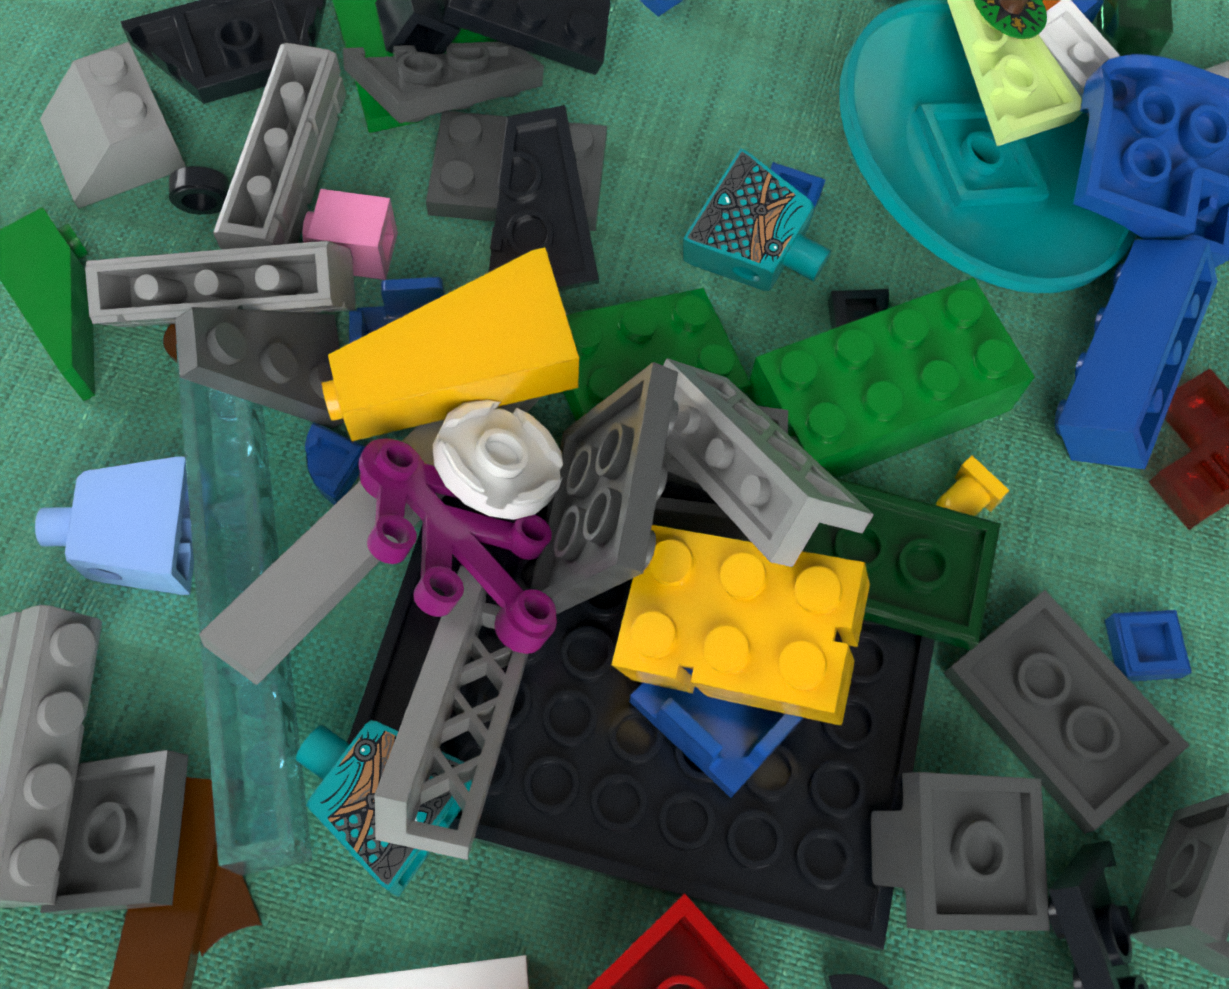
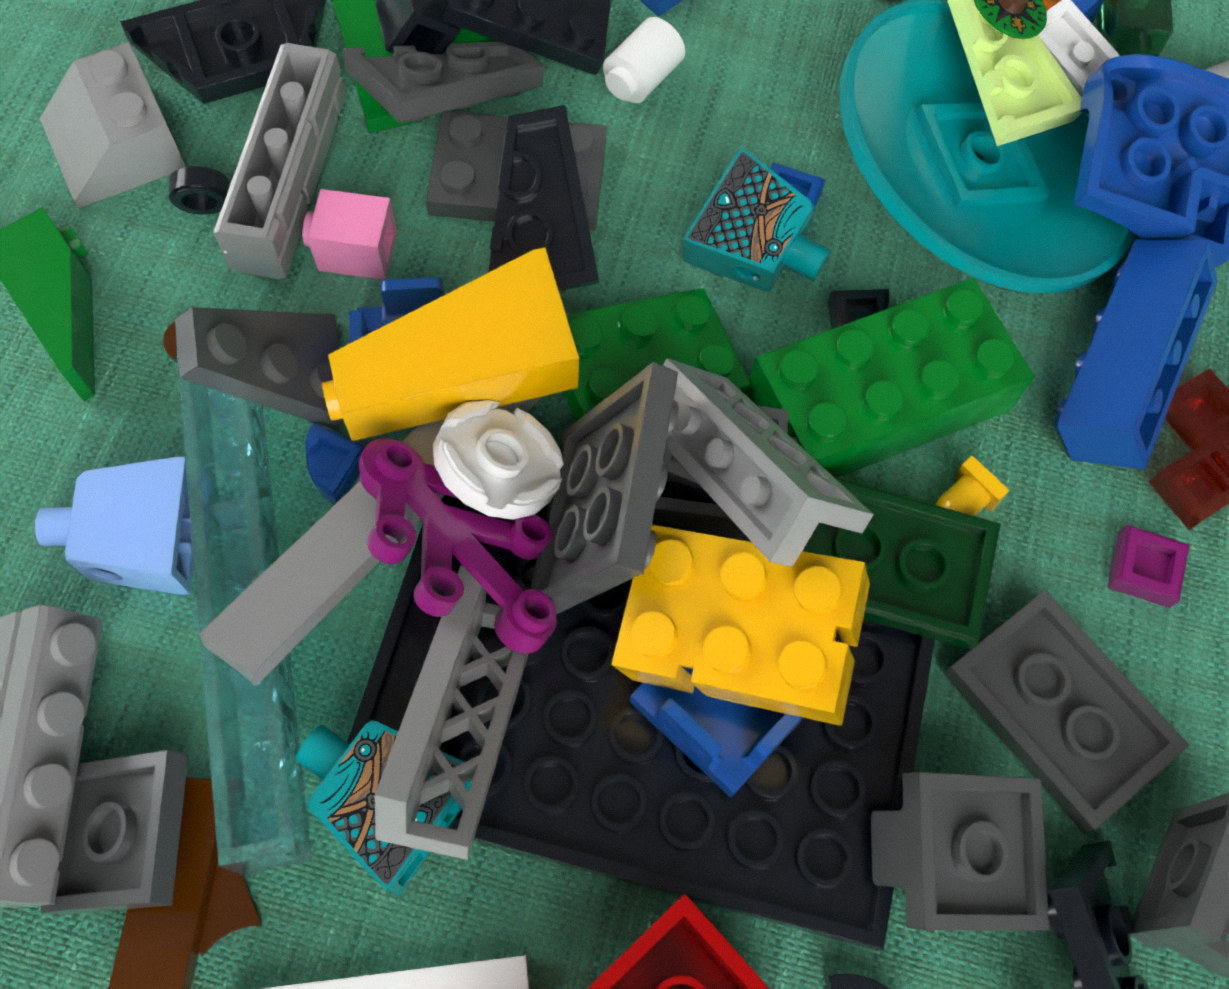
(261, 278): light grey brick -> none
(643, 60): none -> white brick
(1148, 566): none -> magenta tile
(1148, 645): blue tile -> none

